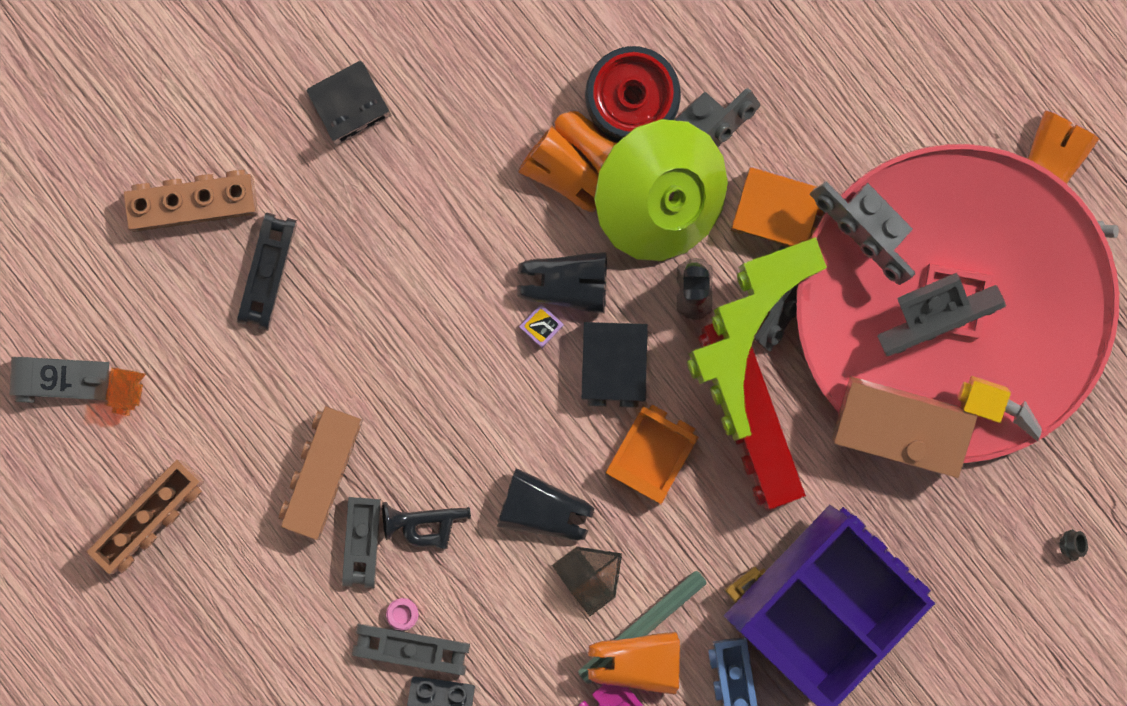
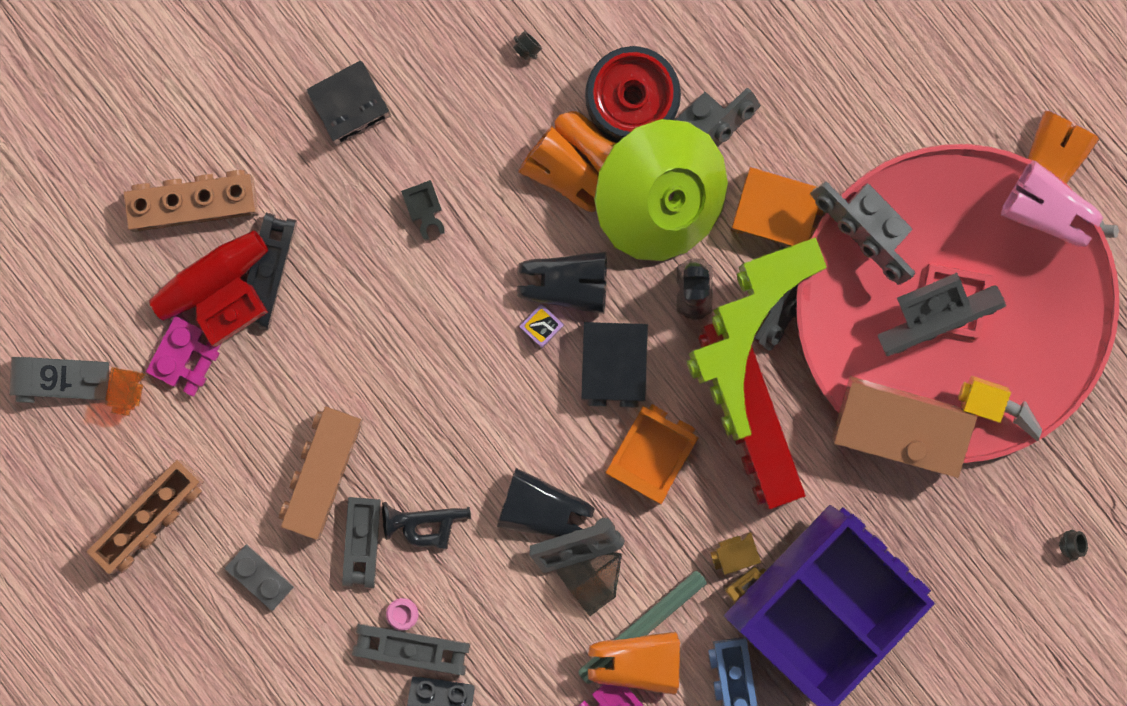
(175, 352): none -> dark pink plate
(215, 289): none -> red plate
(259, 577): none -> flat silver plate
(423, 204): none -> pearl dark grey plate
(527, 46): none -> pearl dark grey plate
(577, 546): none -> dark grey plate
(735, 554): none -> pearl gold window
(1049, 205): none -> bright pink piece

